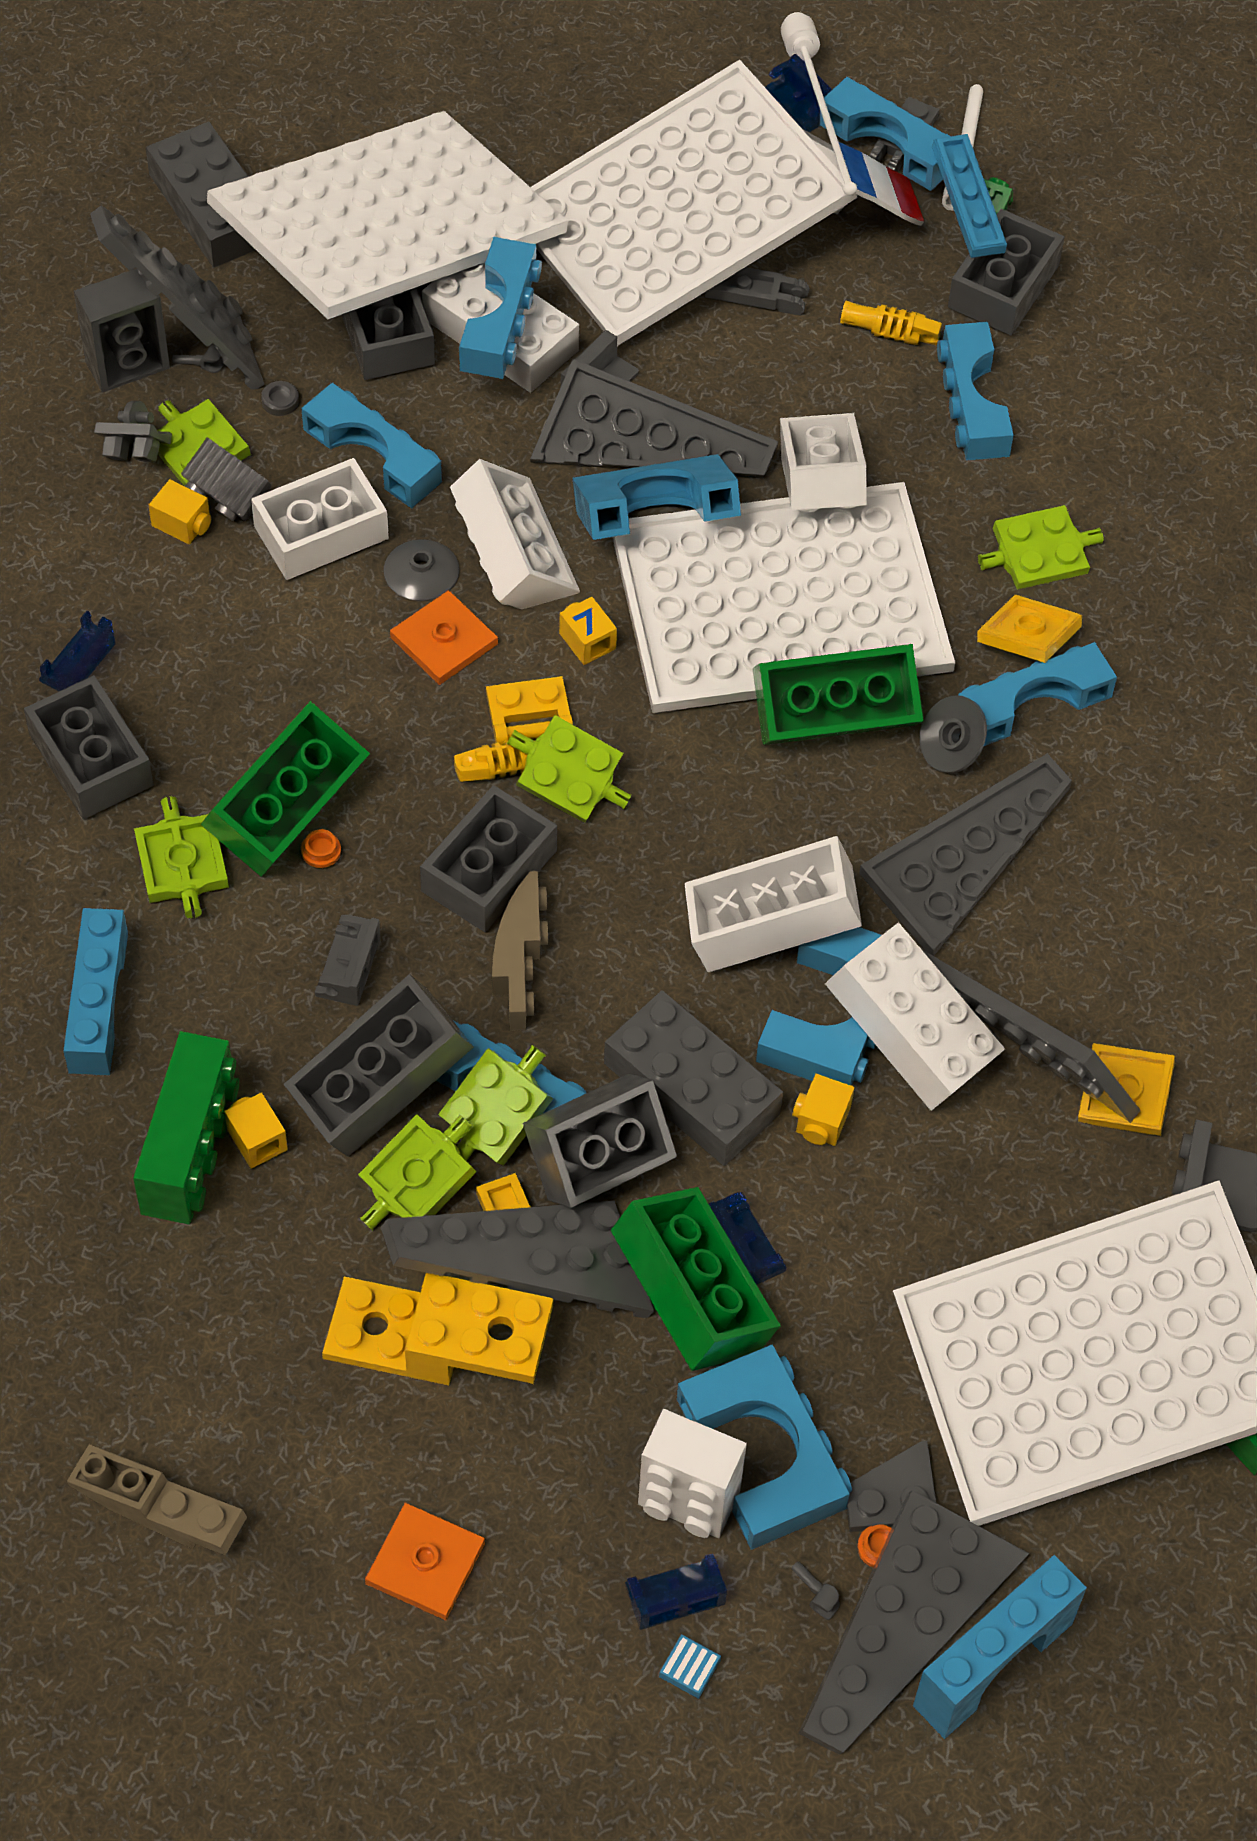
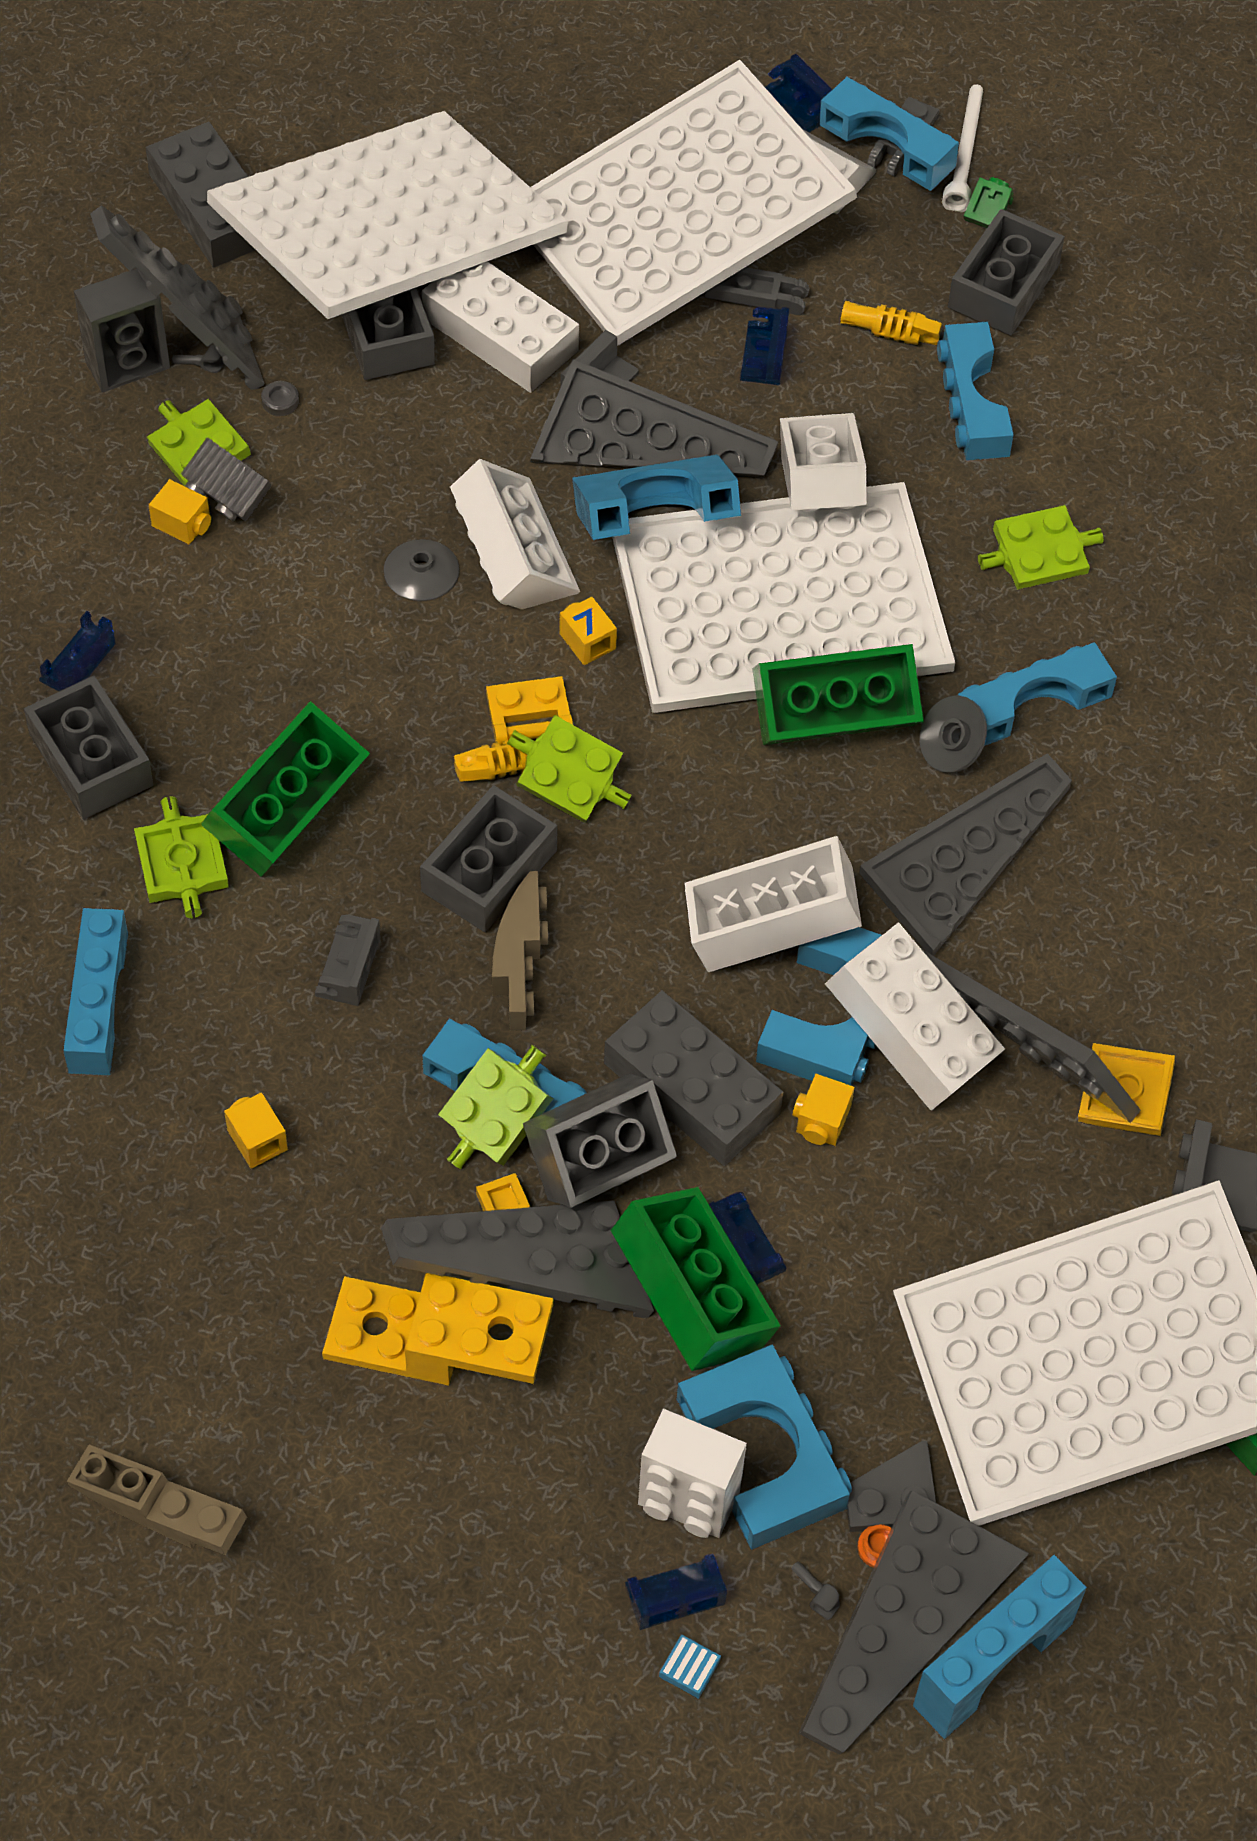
(133, 430): dark grey hips -> none
(186, 1128): green brick -> none
(320, 518): white brick -> none
(321, 849): orange plate -> none
(340, 419): dark azure arch -> none
(378, 1065): dark grey brick -> none
(417, 1171): lime plate -> none
(425, 1561): orange plate -> none
(444, 637): orange plate -> none
(490, 339): dark azure arch -> none
(765, 346): none -> clear blue hinge
(859, 171): flag -> none
(969, 195): dark azure tile -> none
(1029, 628): yellow plate -> none

